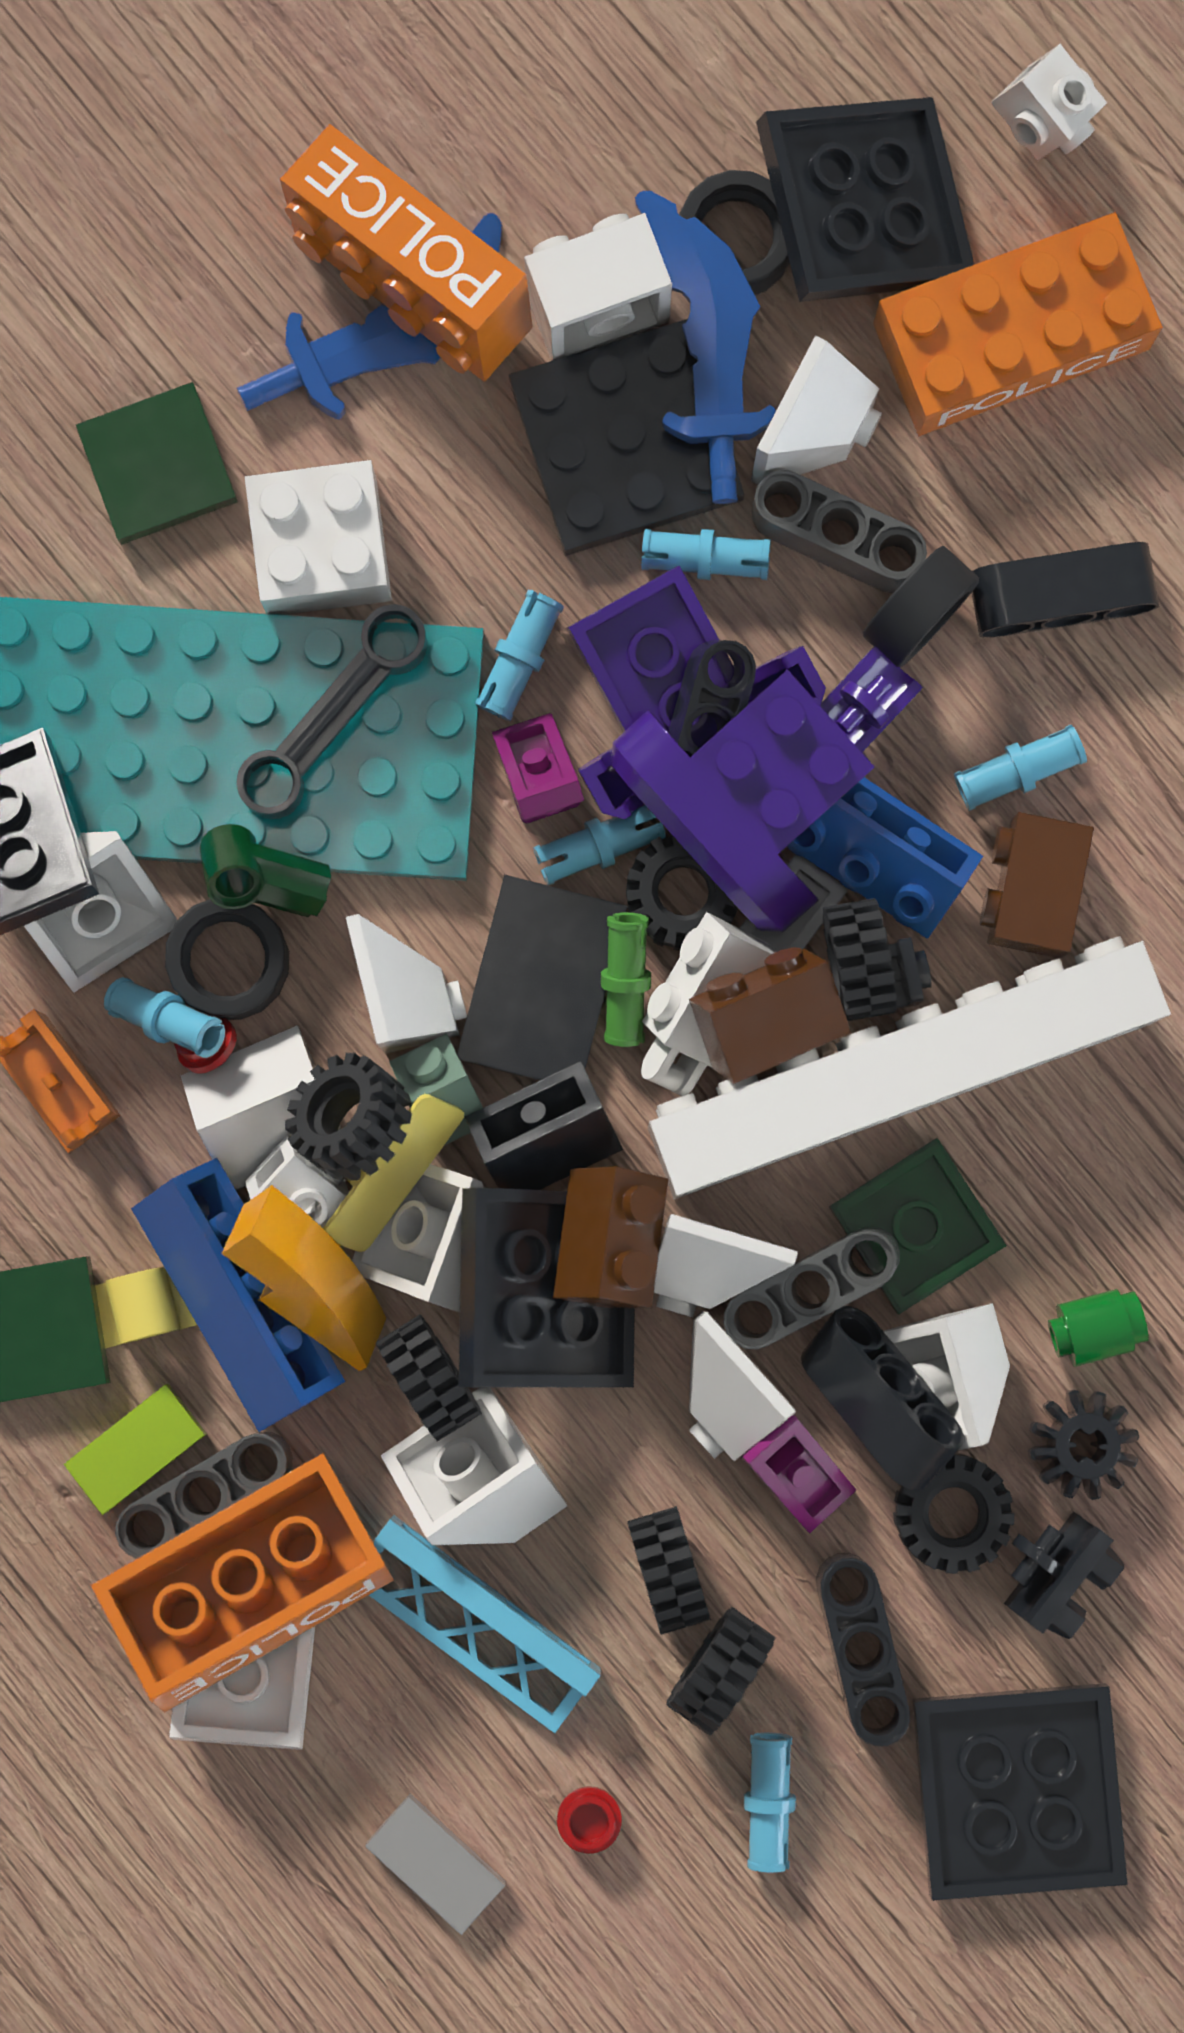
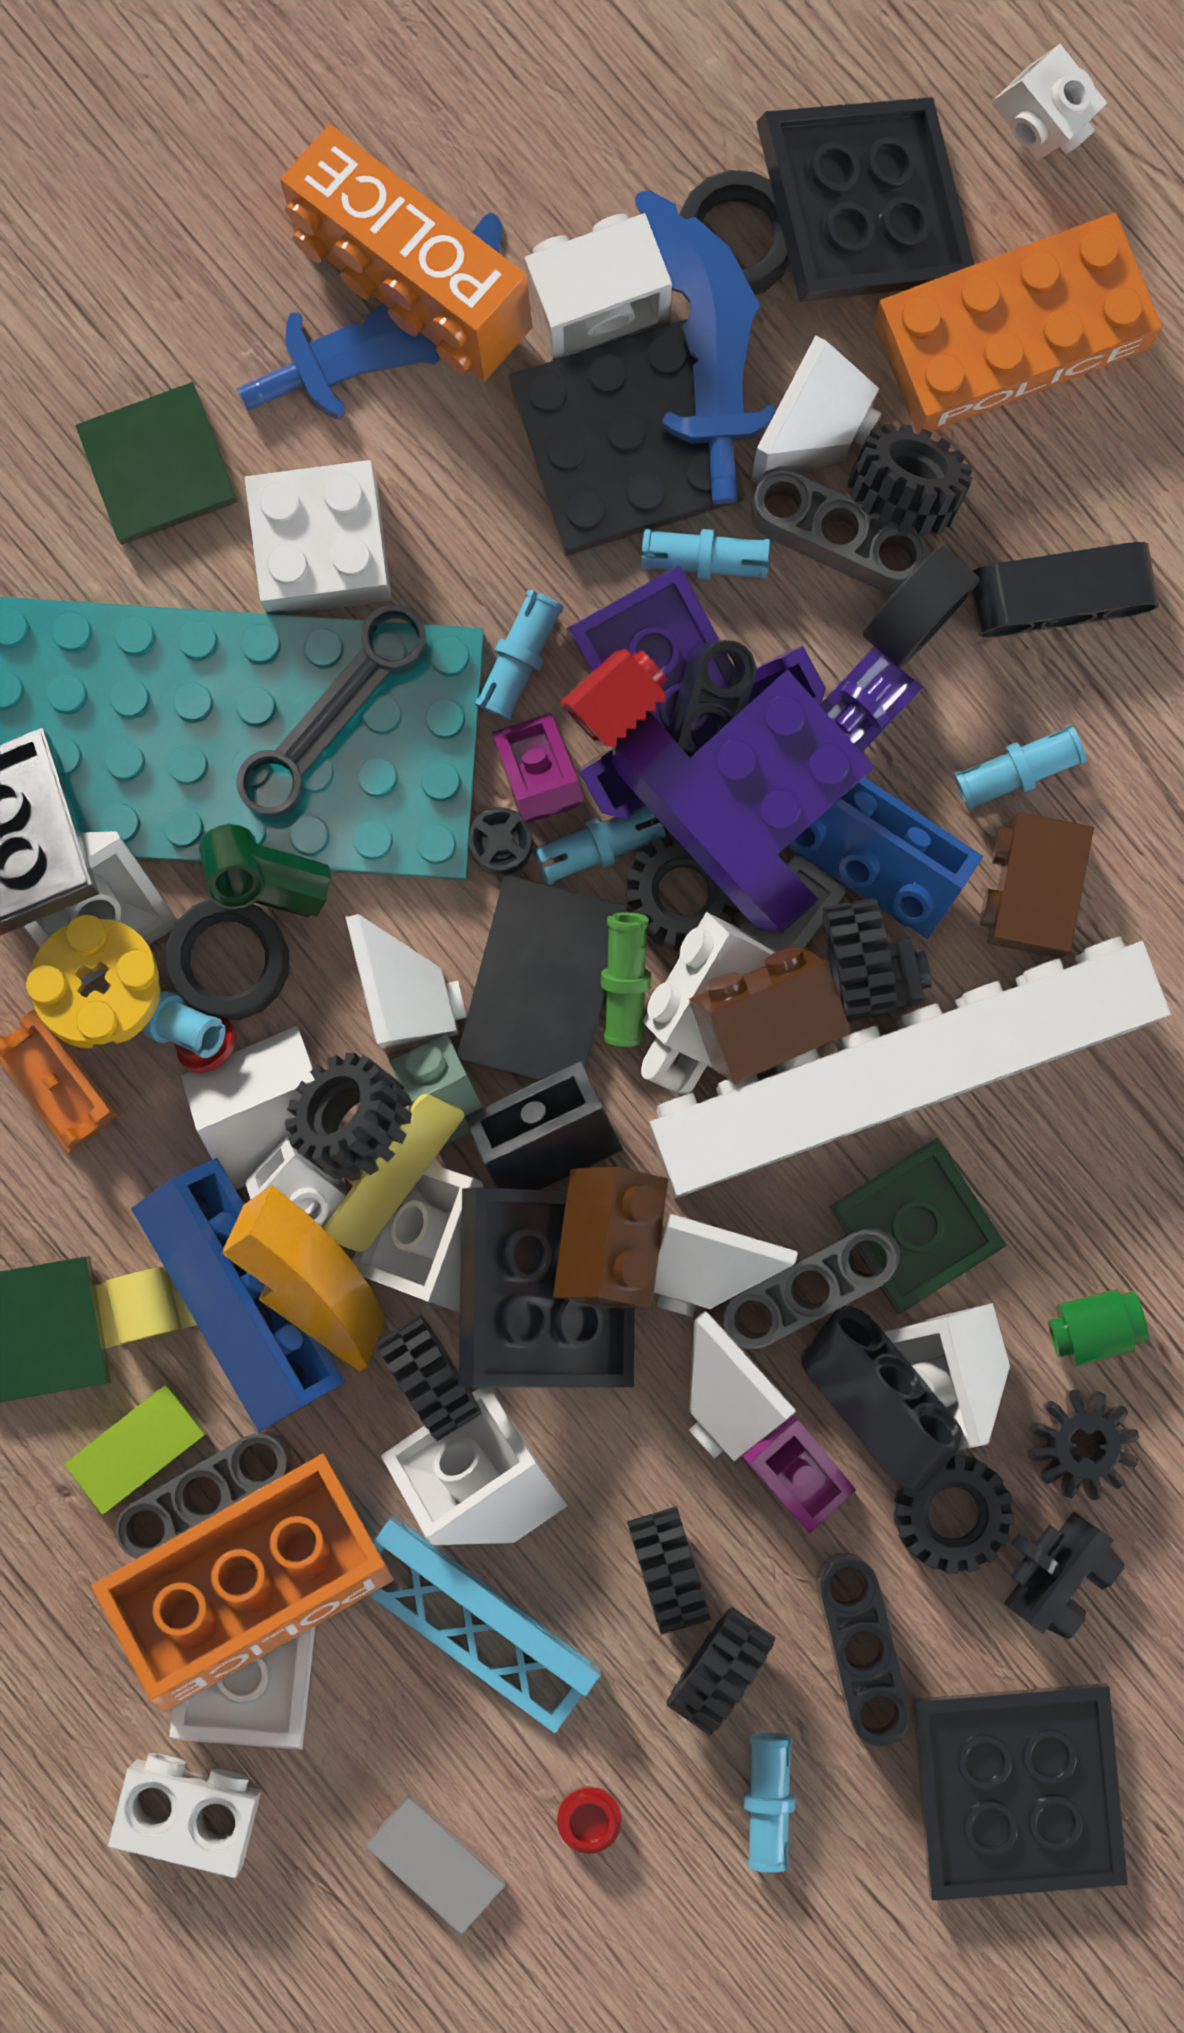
(98, 1018): none -> yellow plate
(183, 1835): none -> white brick
(497, 826): none -> black wheel
(616, 696): none -> red brick
(909, 479): none -> black tyre

